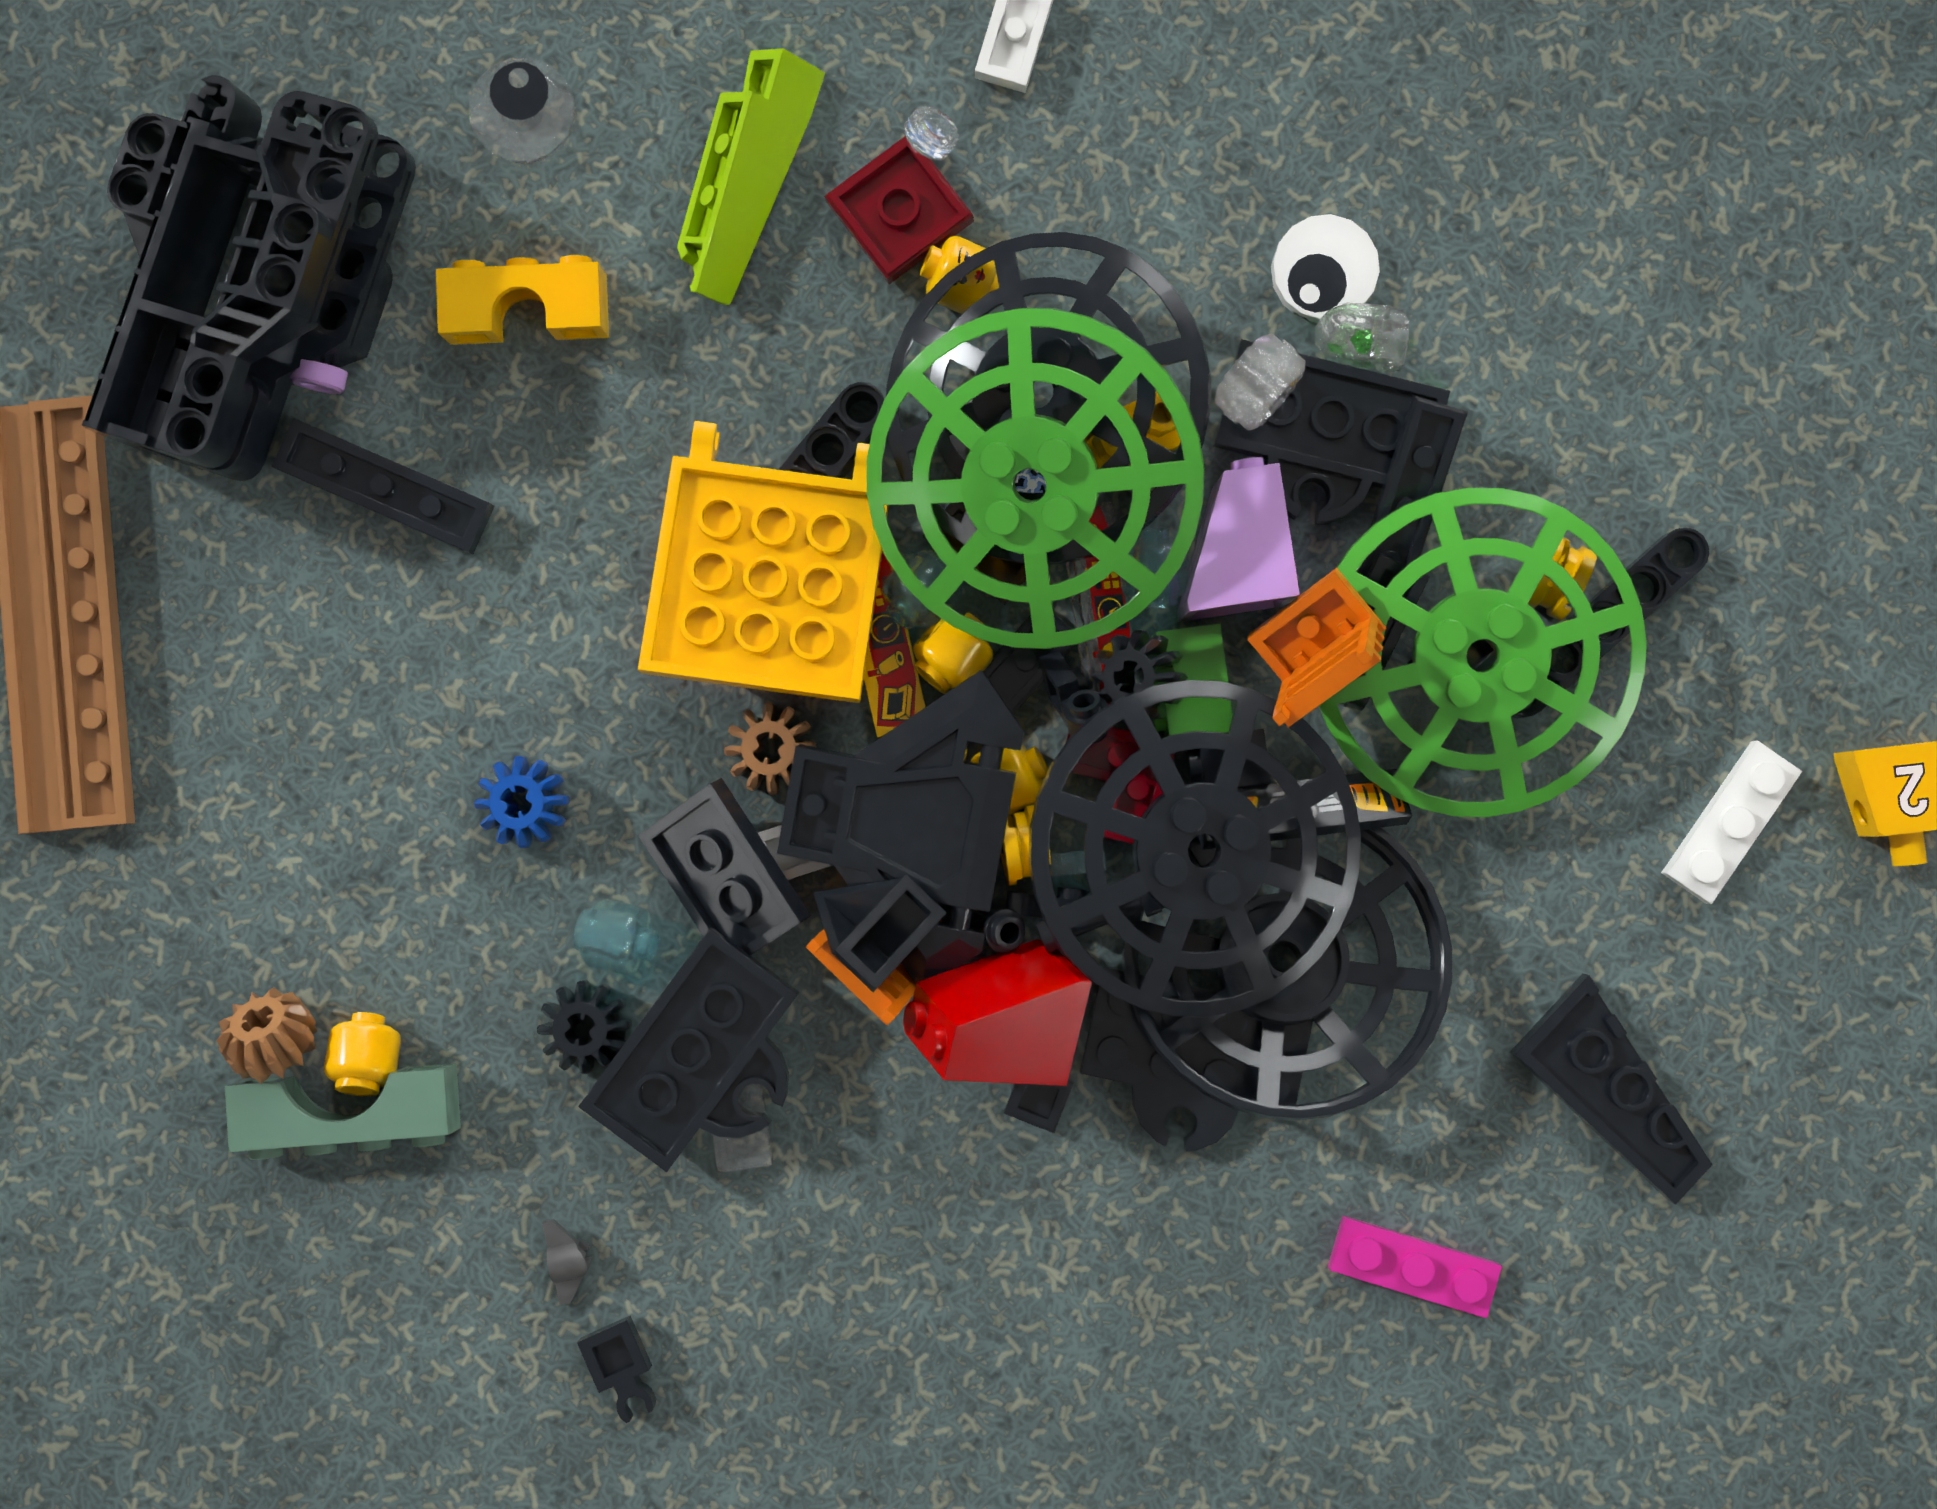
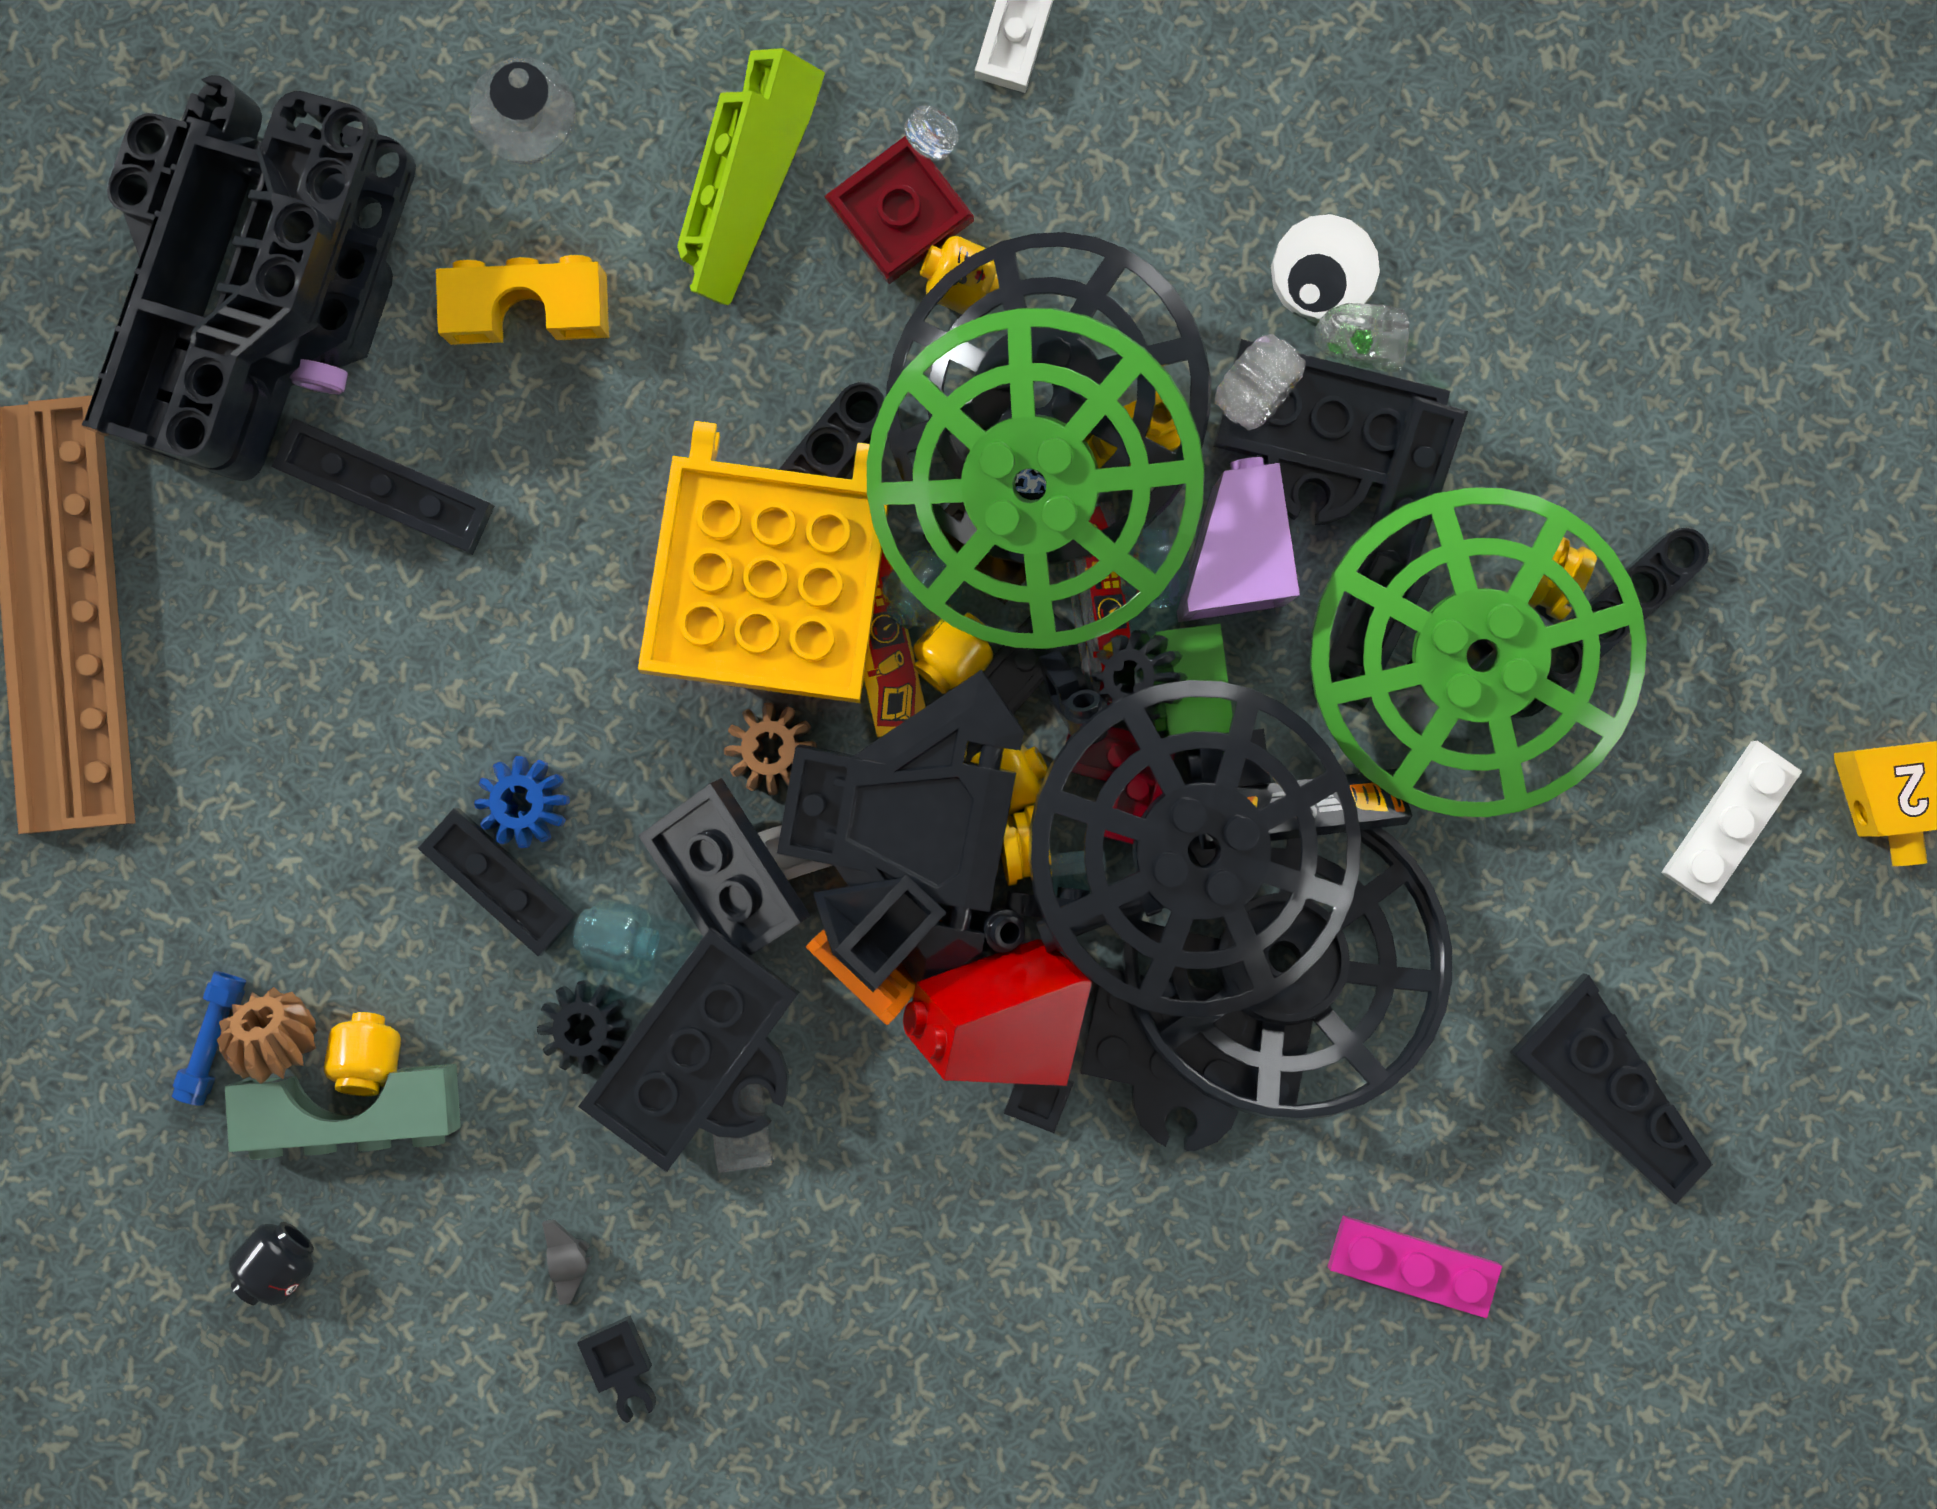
(194, 1082): none -> blue bar
(271, 1264): none -> black head
(498, 881): none -> black plate
(1318, 645): orange plate -> none

